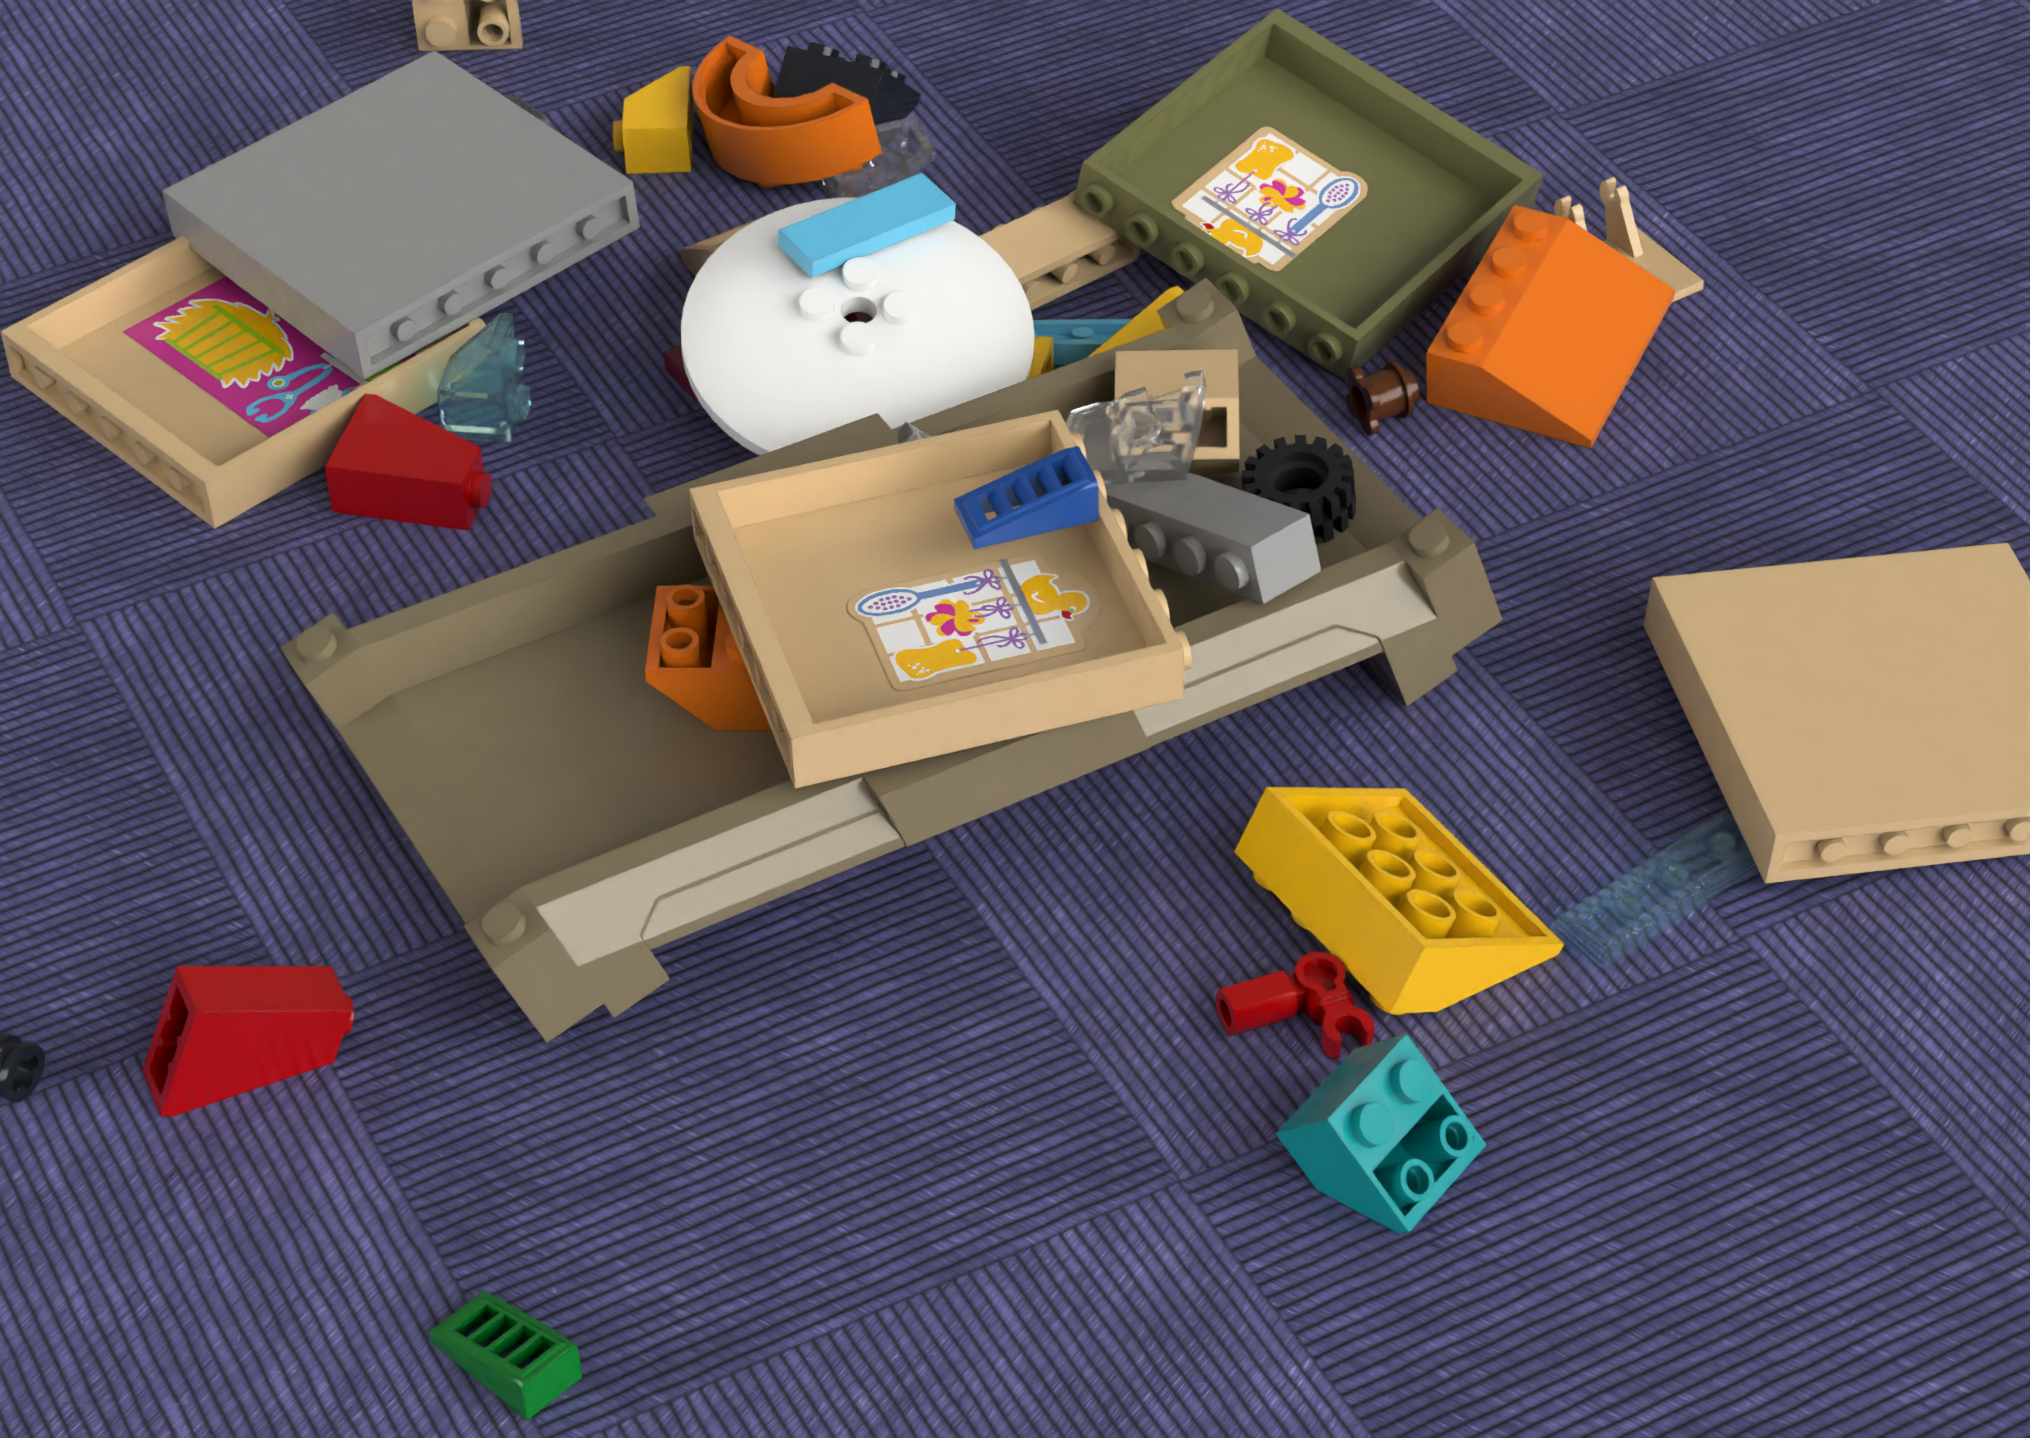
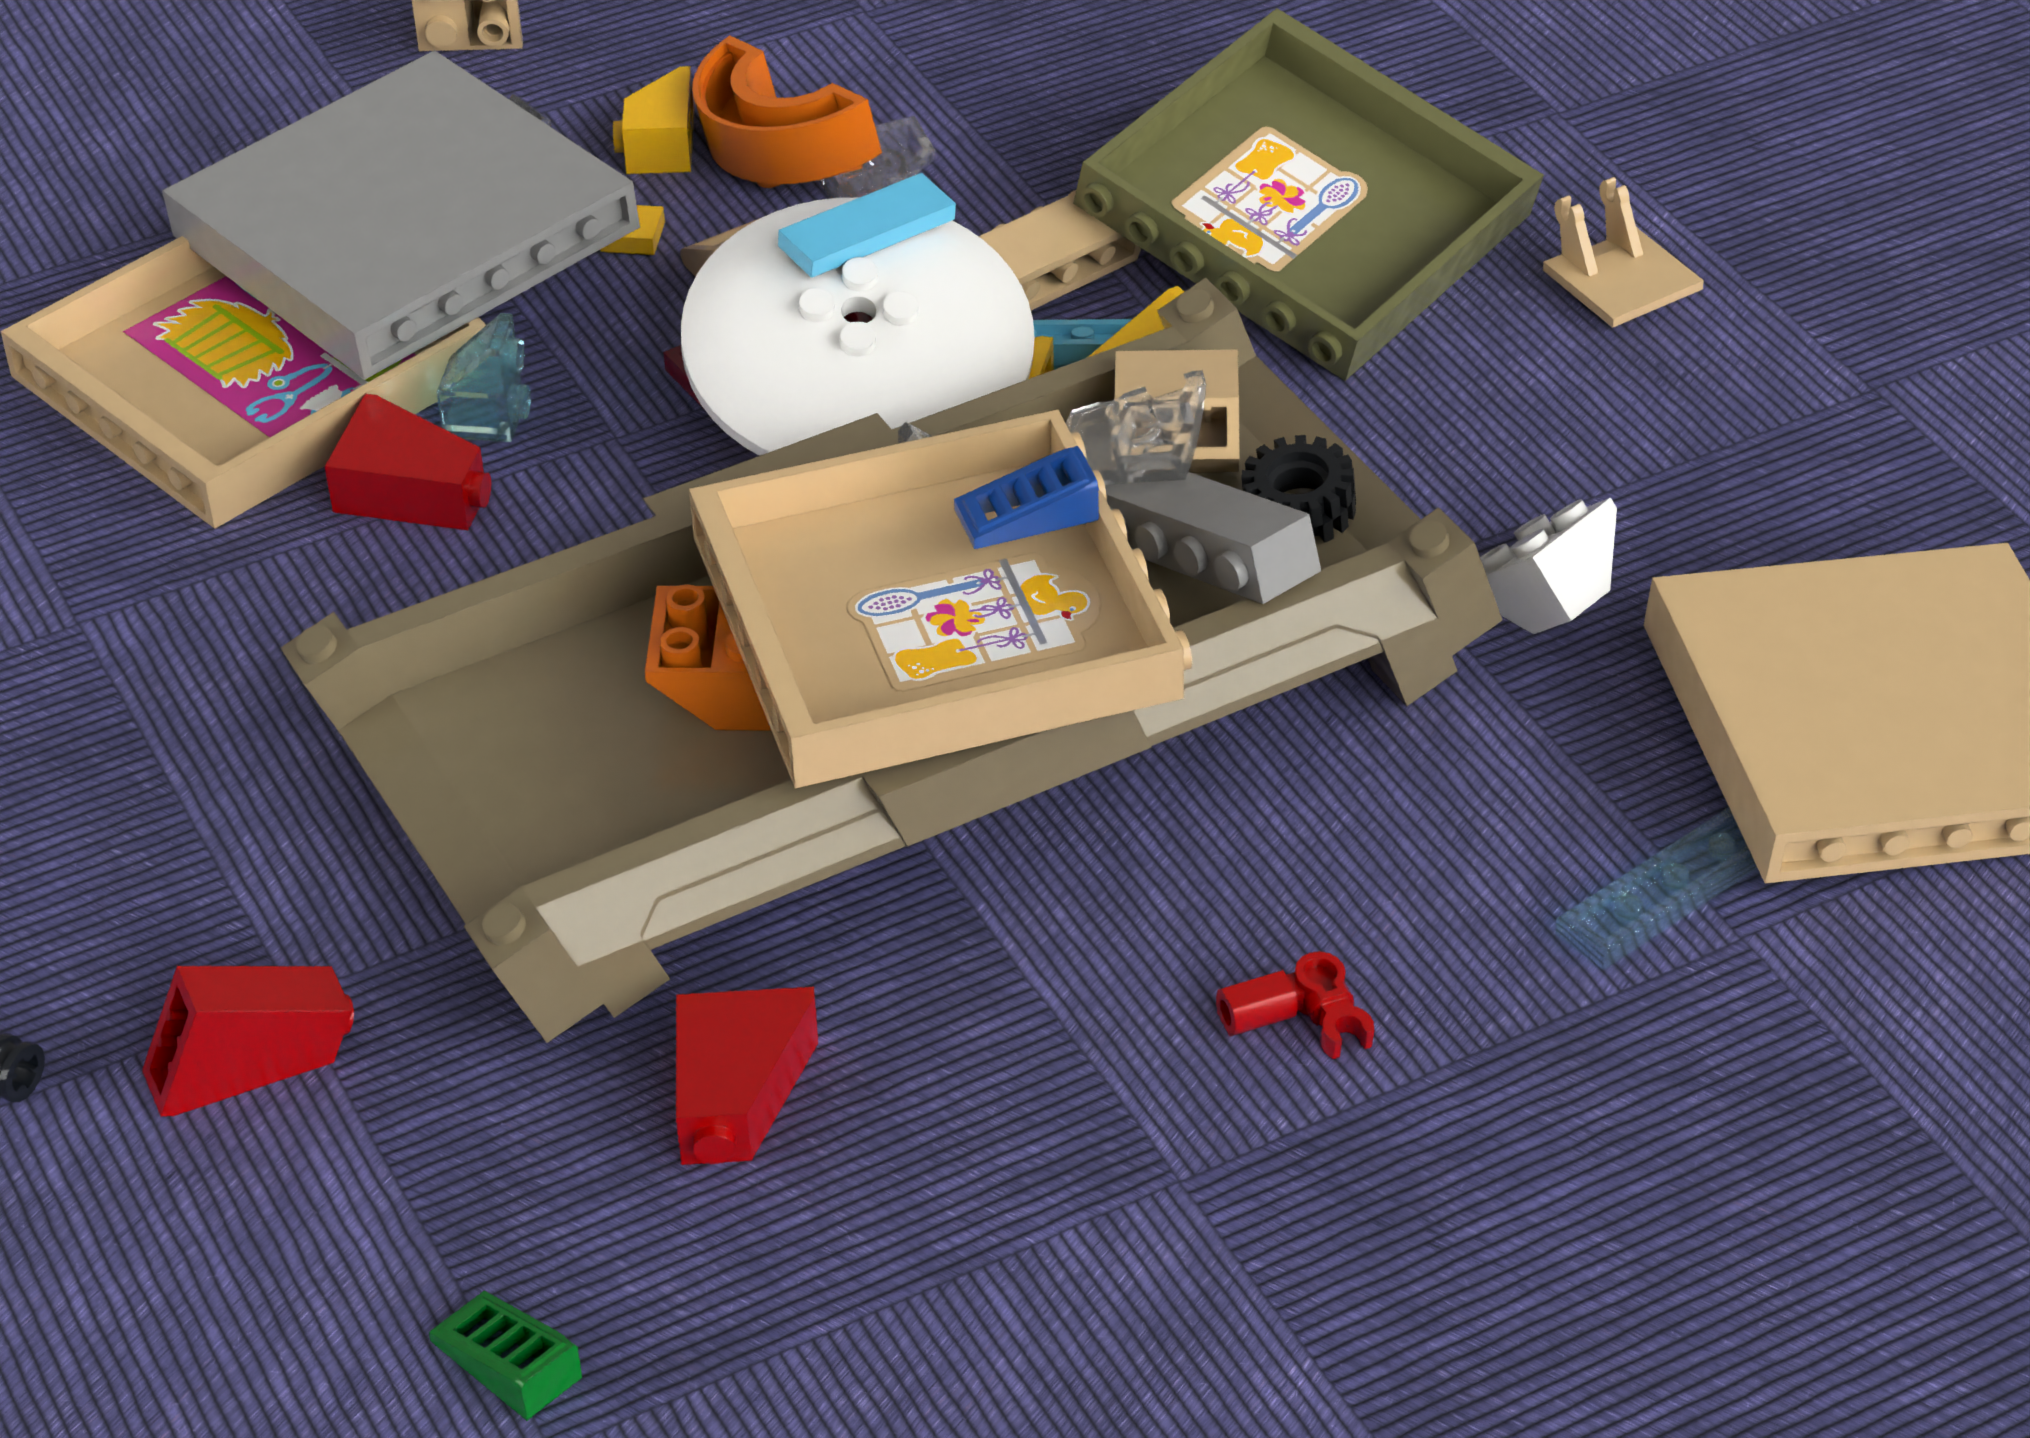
(644, 239): none -> yellow tile
(738, 1067): none -> red slope
(820, 65): black slope -> none
(1381, 395): reddish brown brick -> none
(1382, 1134): teal slope -> none
(1391, 894): yellow slope -> none
(1546, 330): orange slope -> none
(1554, 566): none -> white slope

